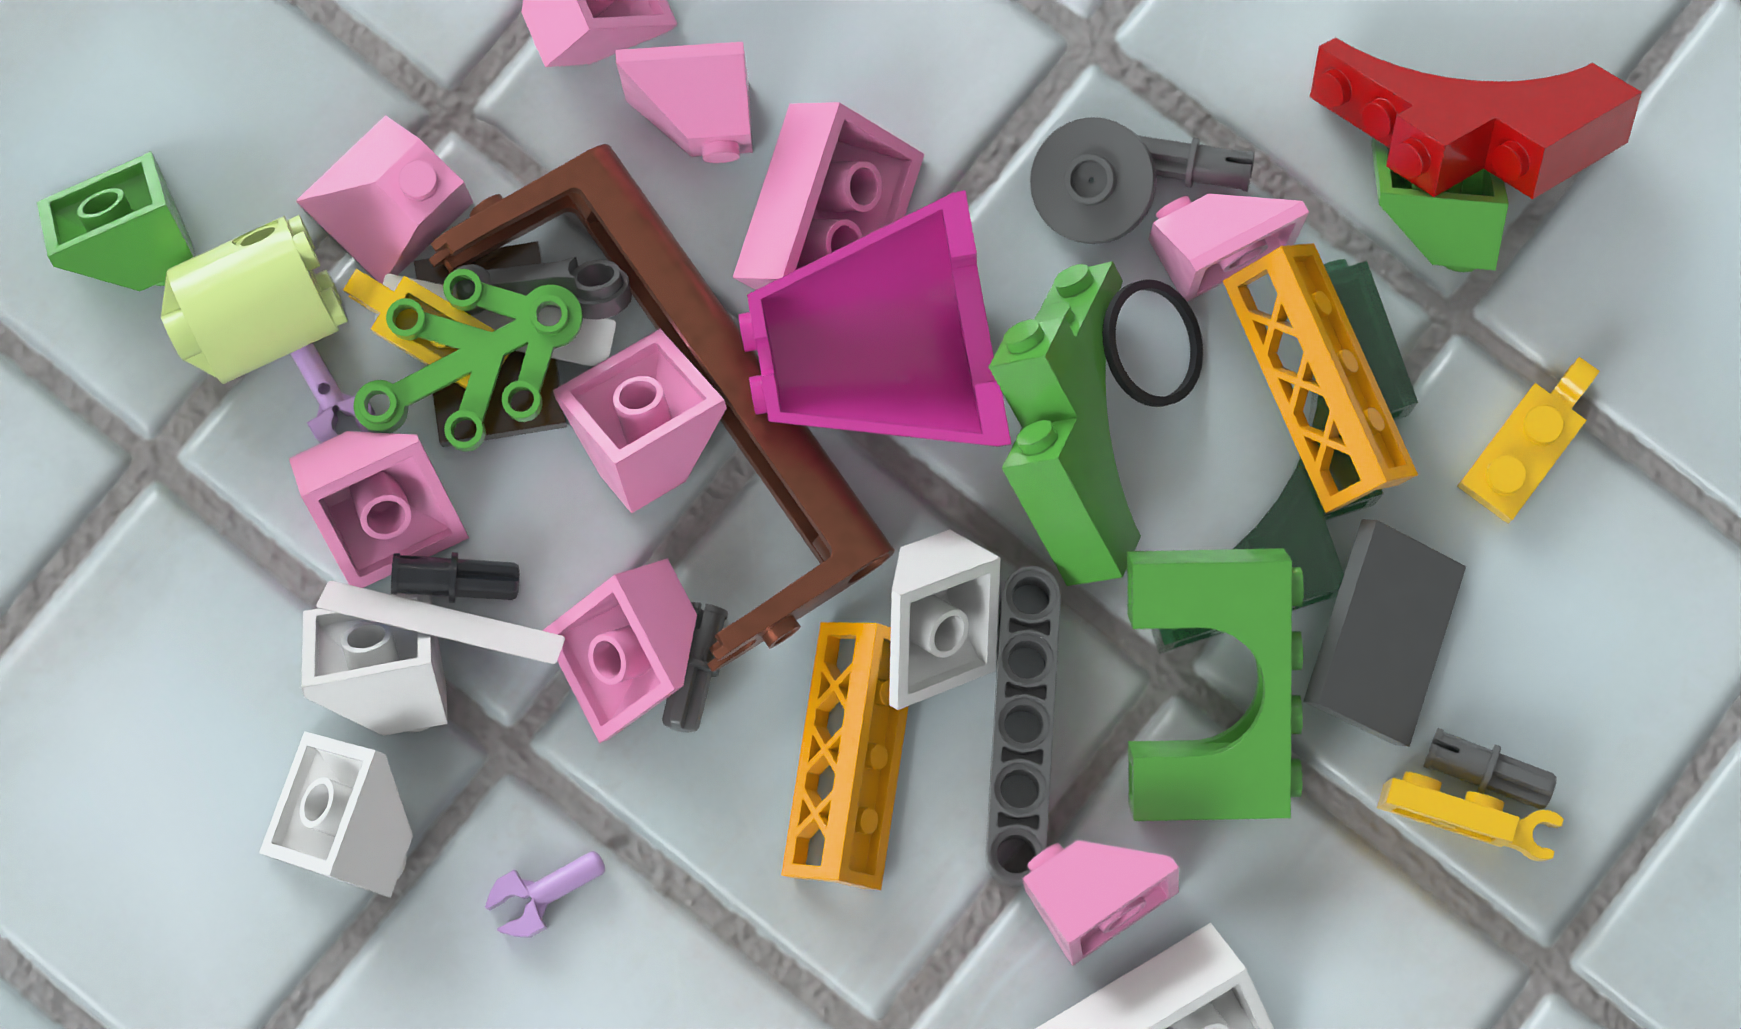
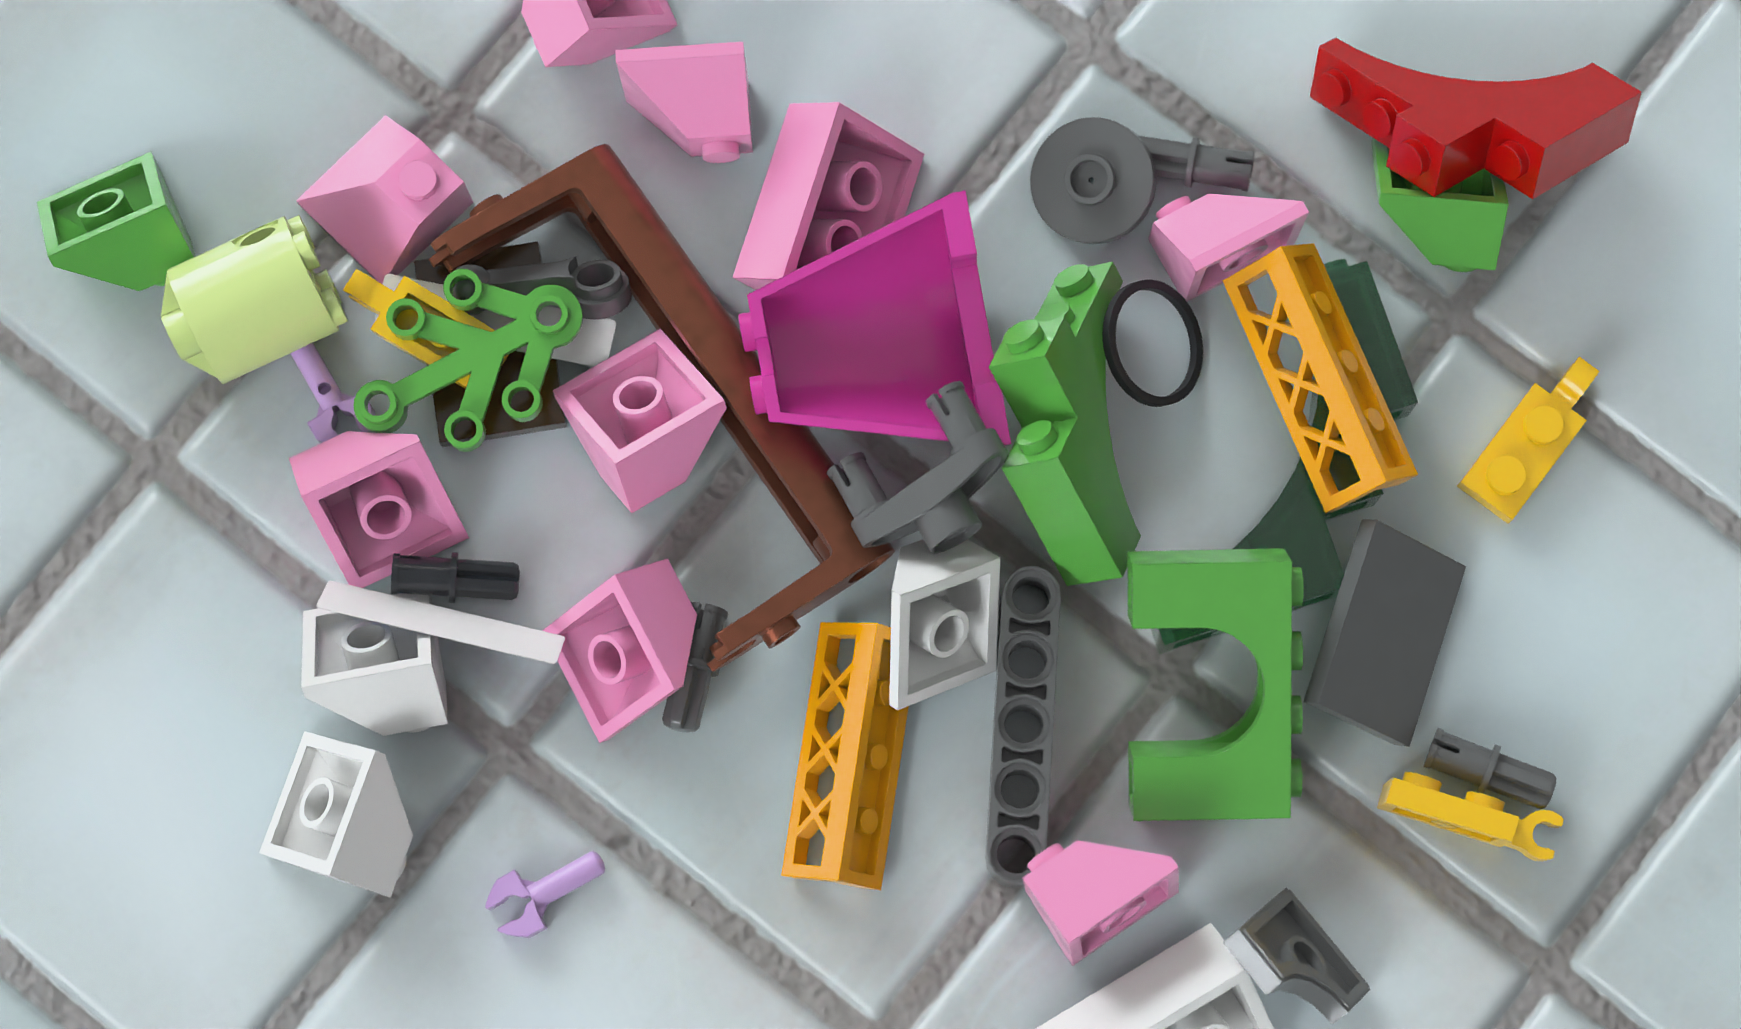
(937, 500): none -> dark grey connector
(1293, 954): none -> dark grey tile

